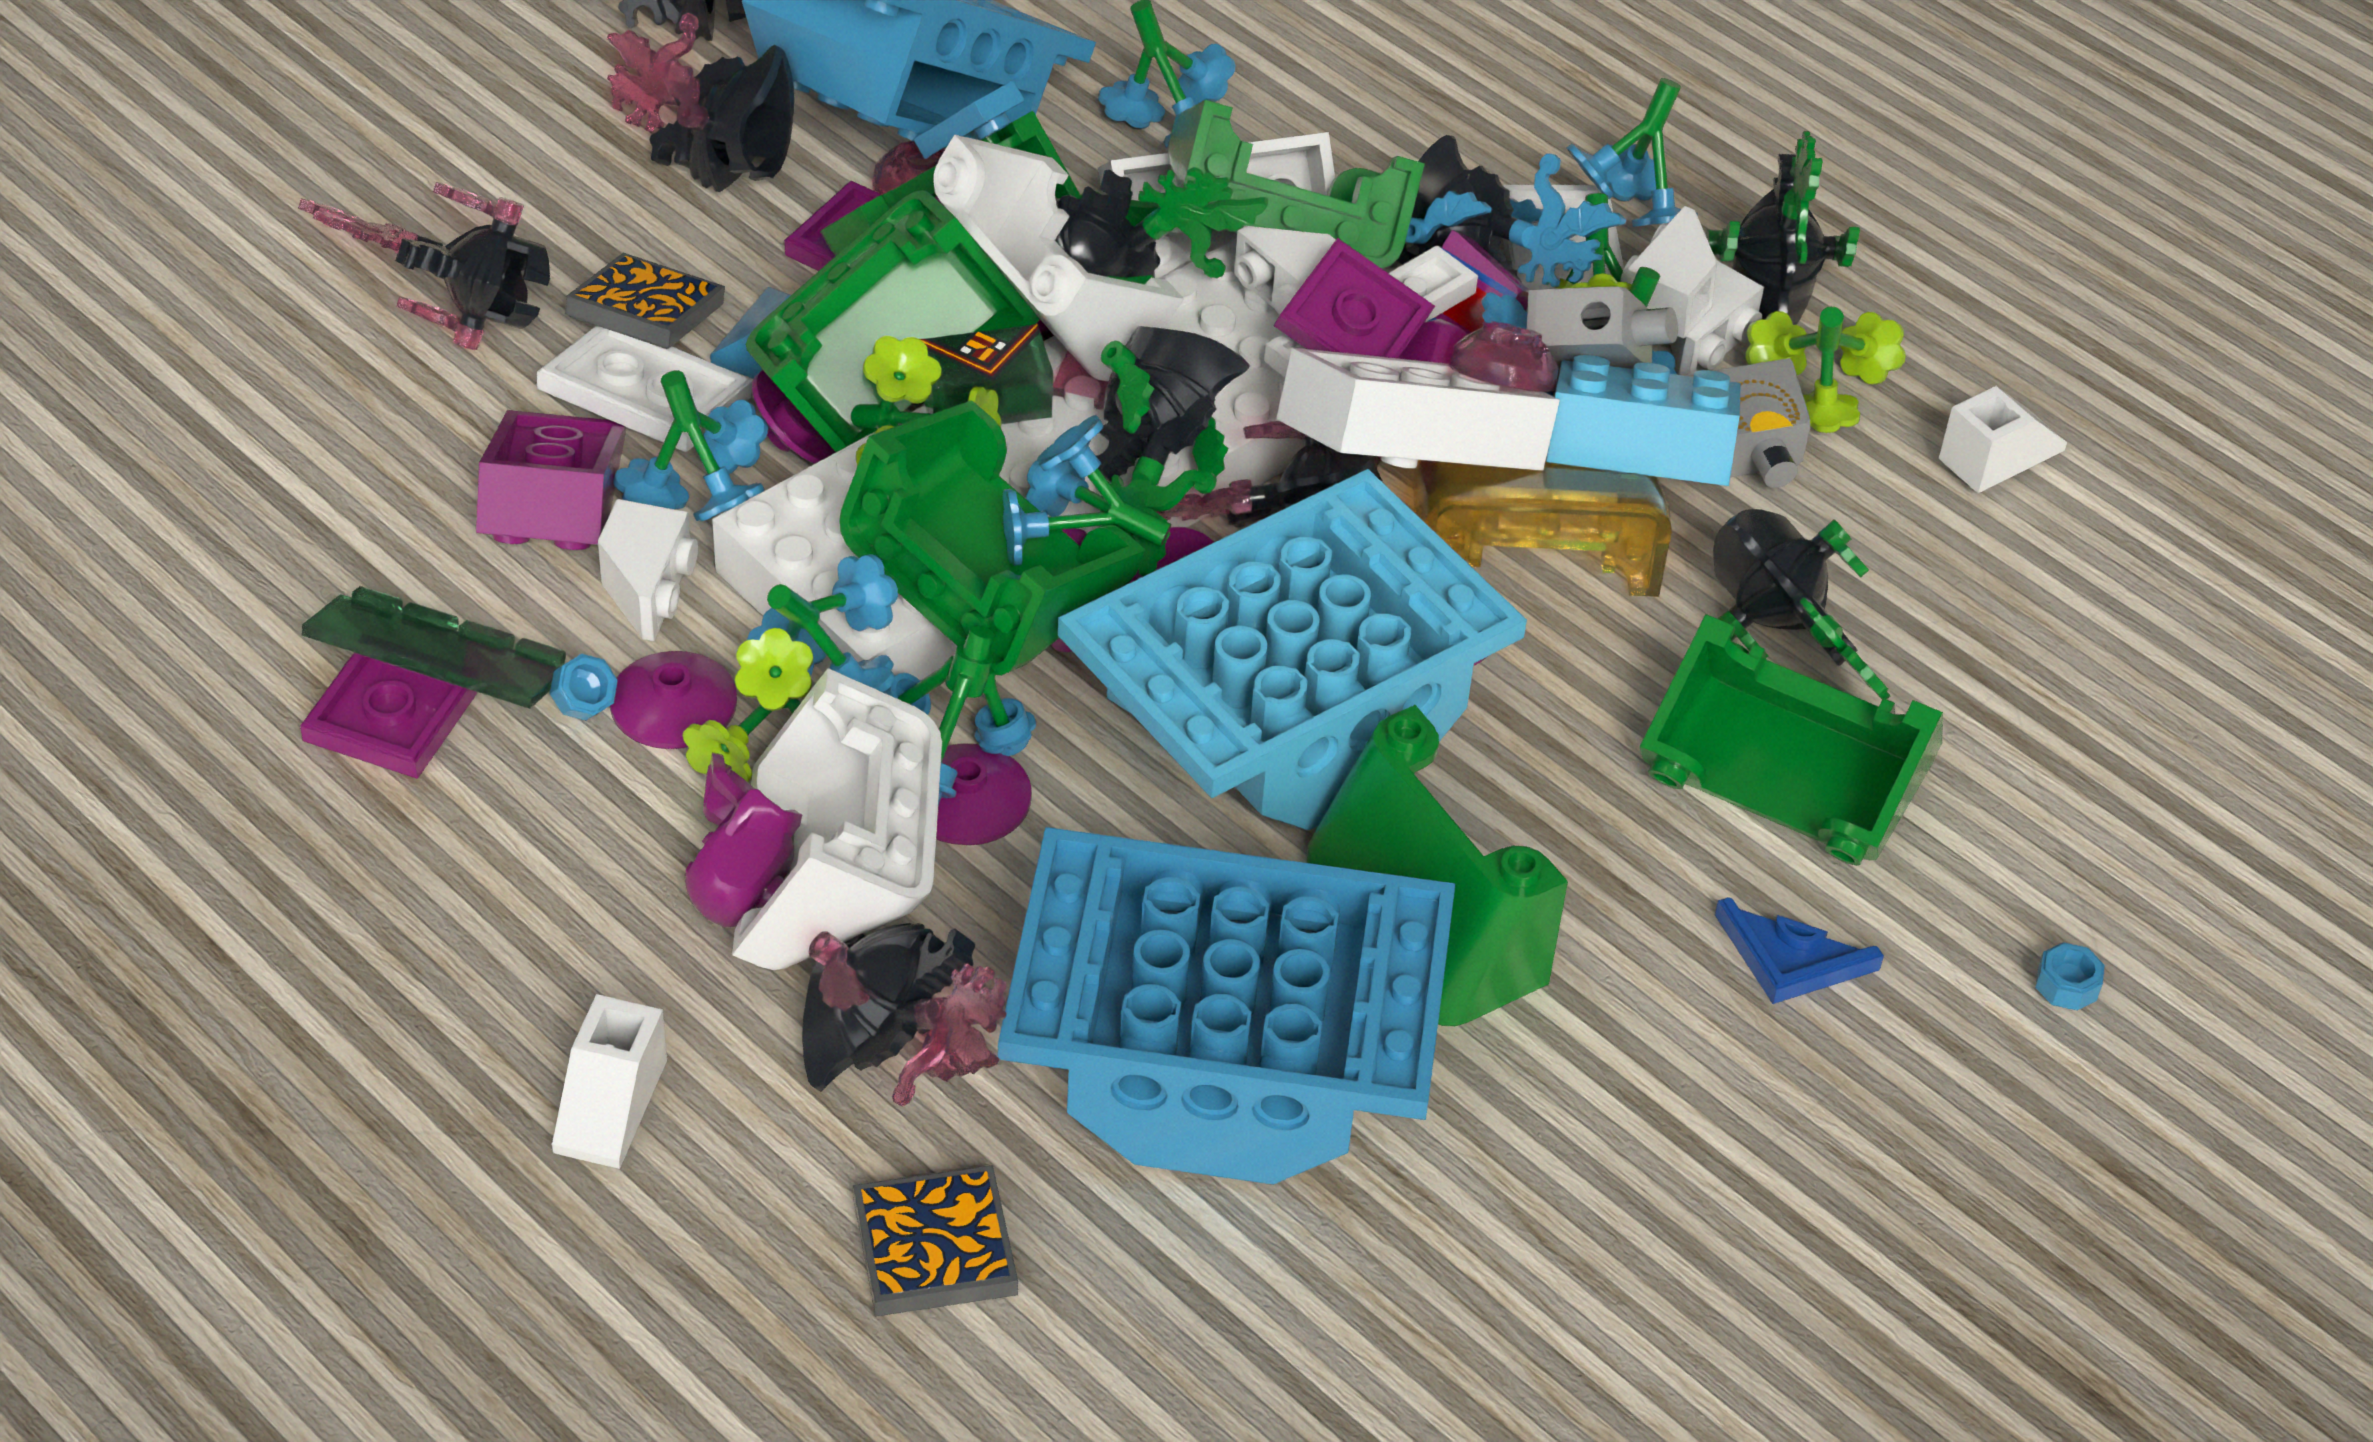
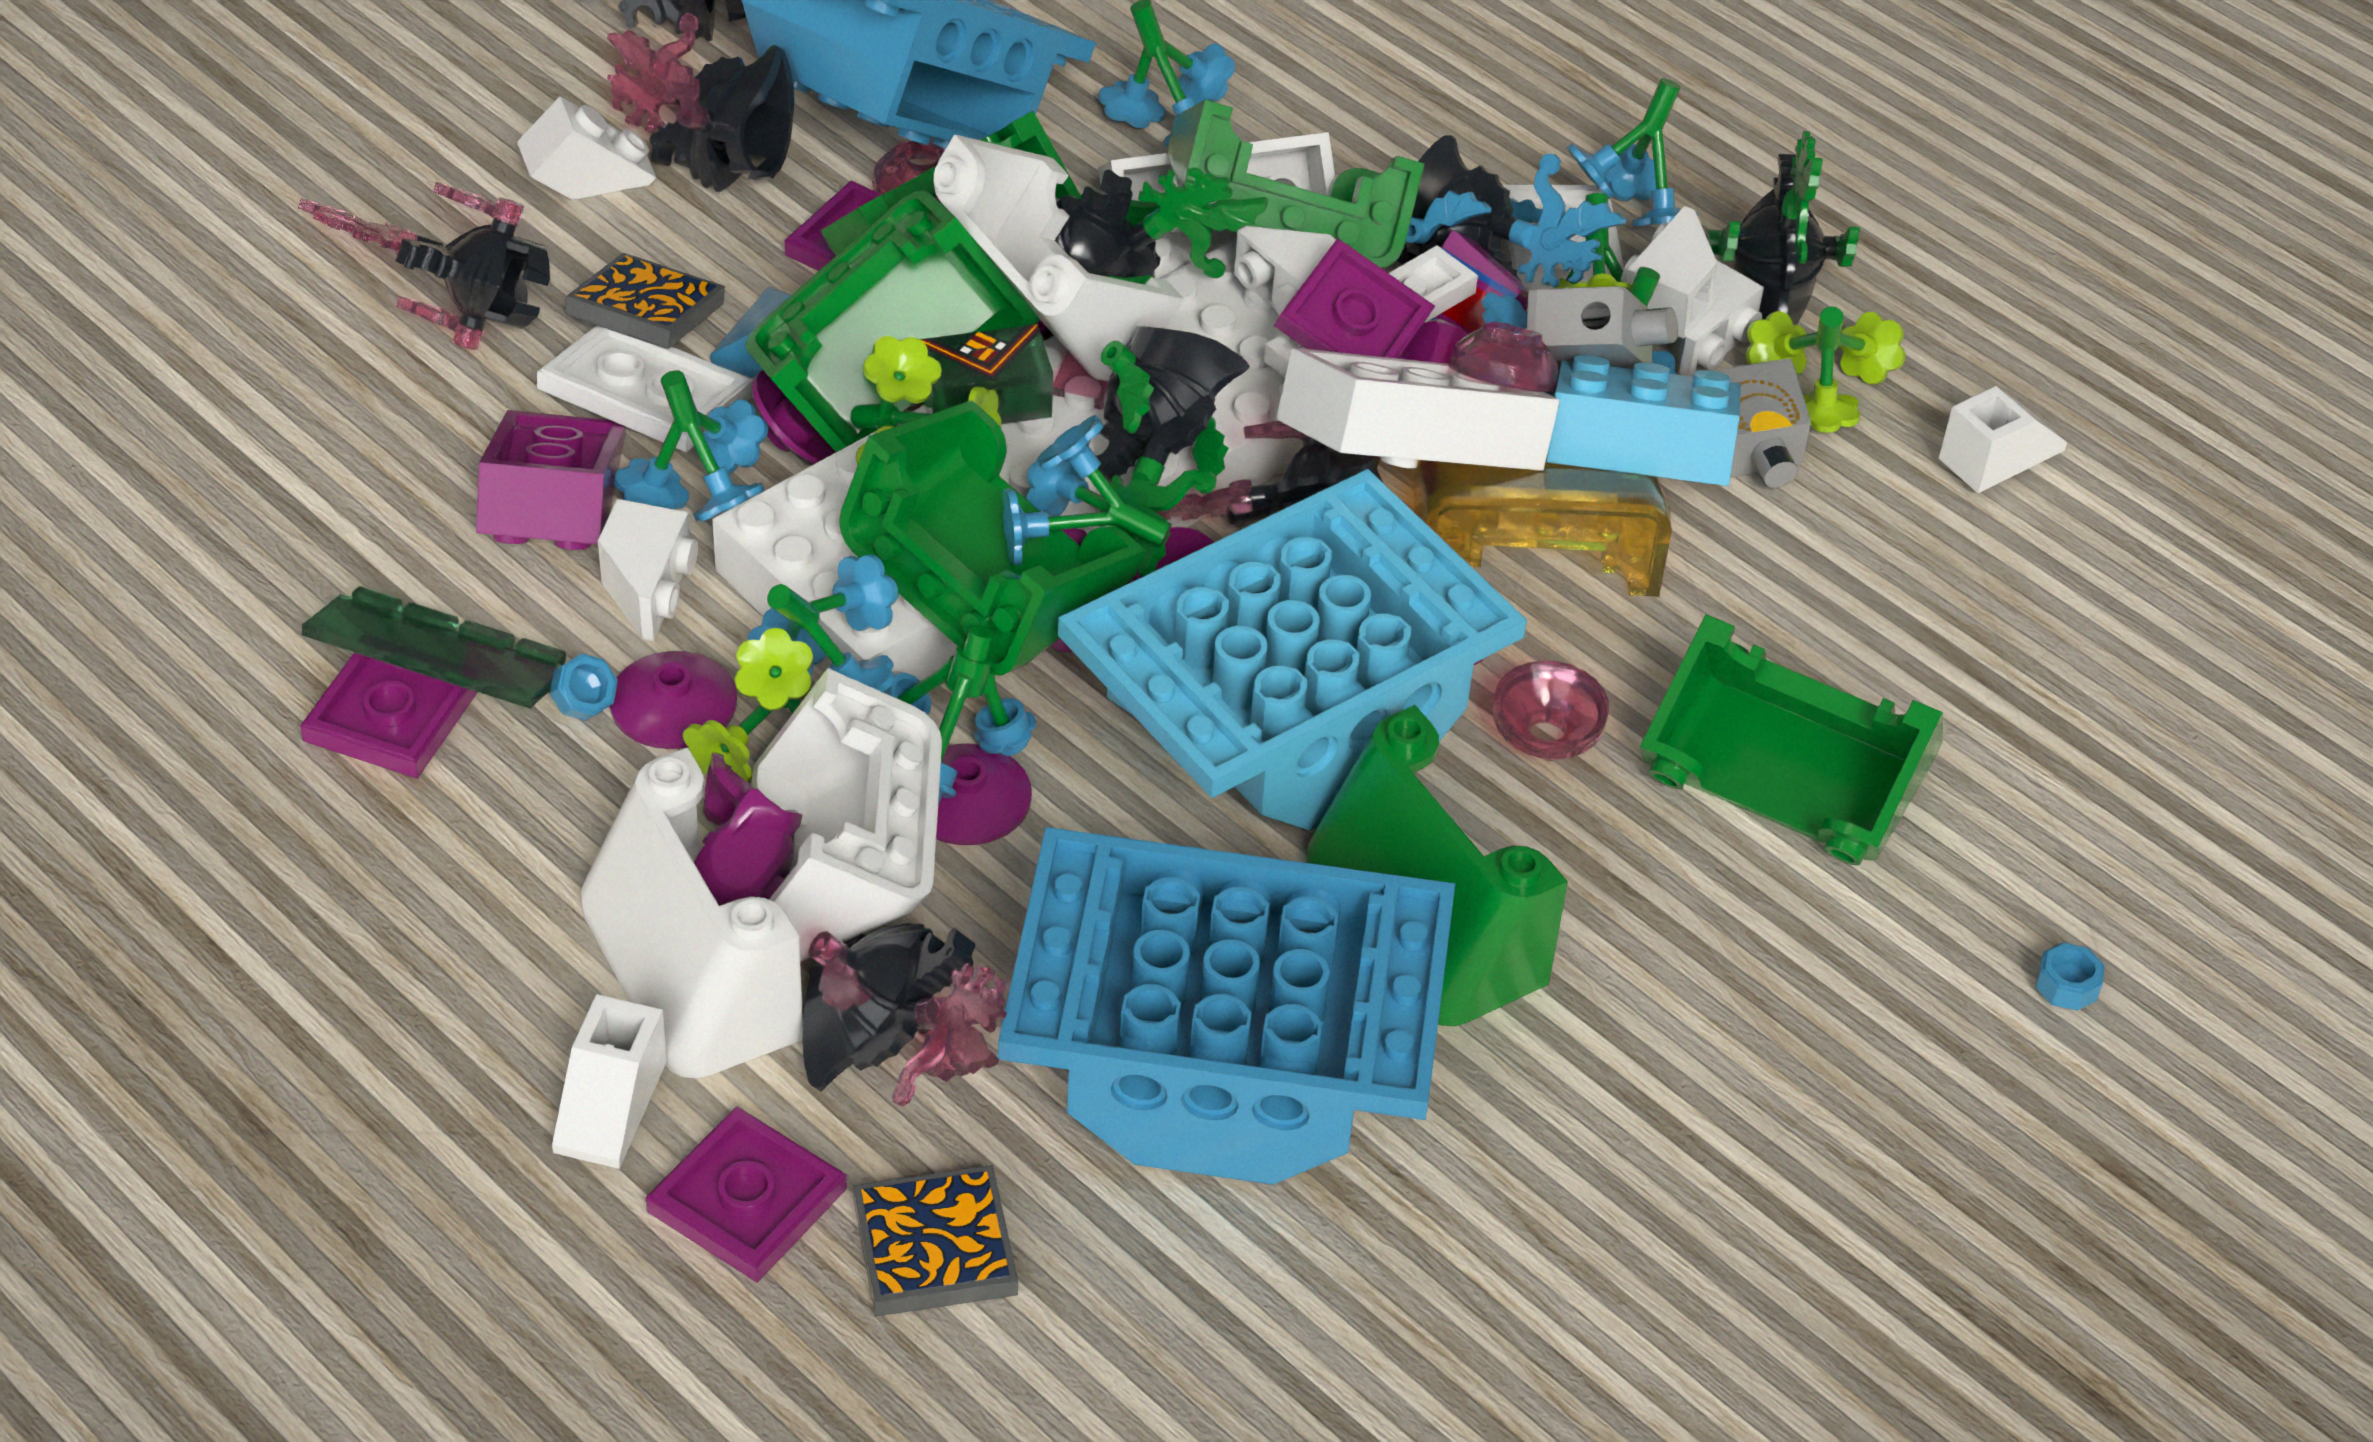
(583, 154): none -> white slope
(715, 970): none -> white windscreen
(746, 1193): none -> magenta tile
(982, 116): dark azure plate -> none
(1551, 695): none -> clear pink piece
(1784, 582): black helmet -> none
(1791, 955): blue tile -> none

